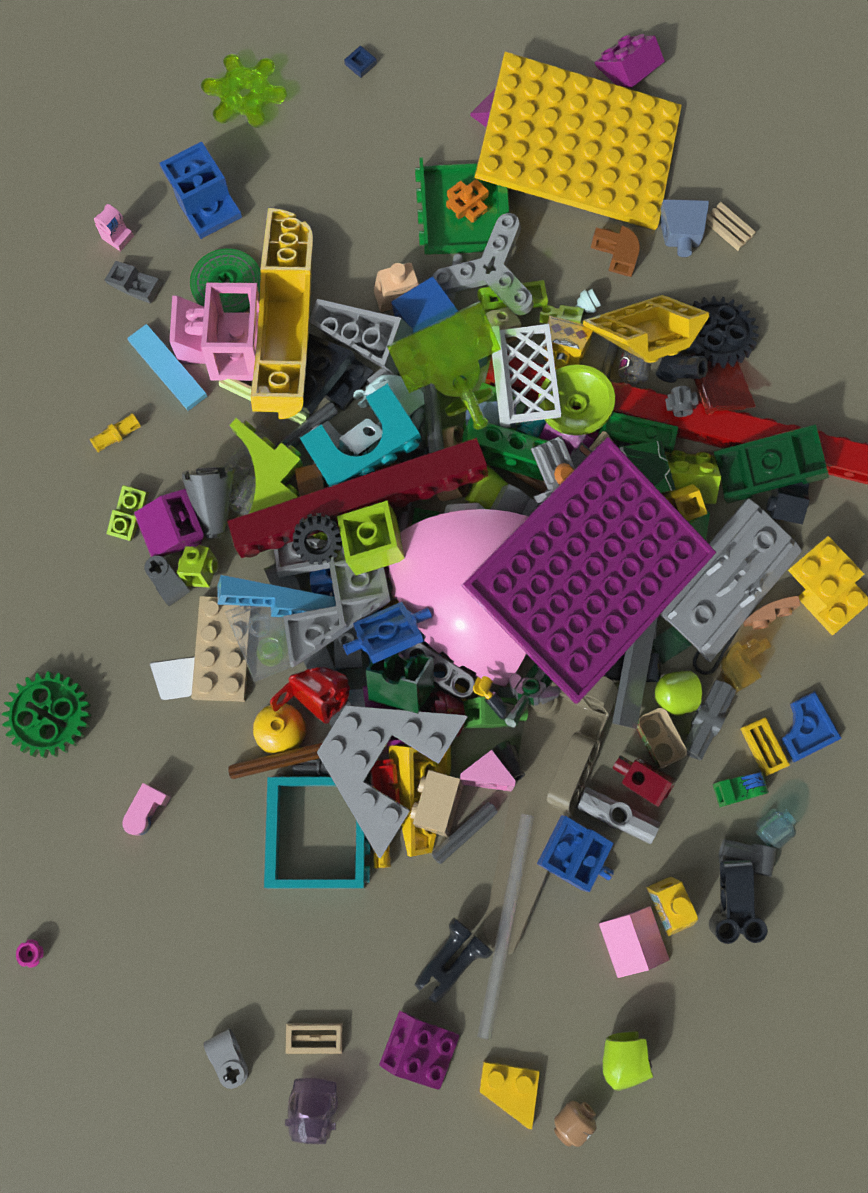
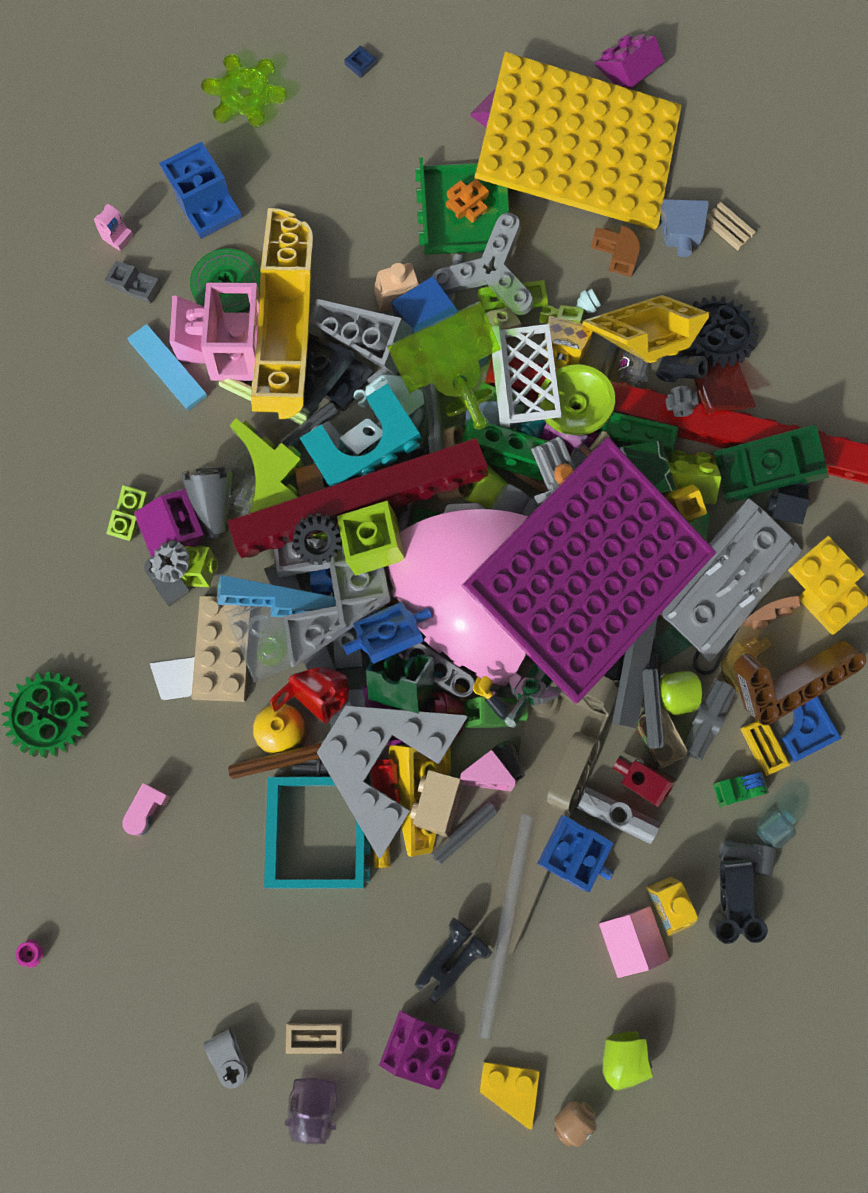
(115, 433): yellow pin -> none
(179, 557): none -> light grey gear
(653, 708): none -> dark grey axle
(774, 699): none -> reddish brown beam

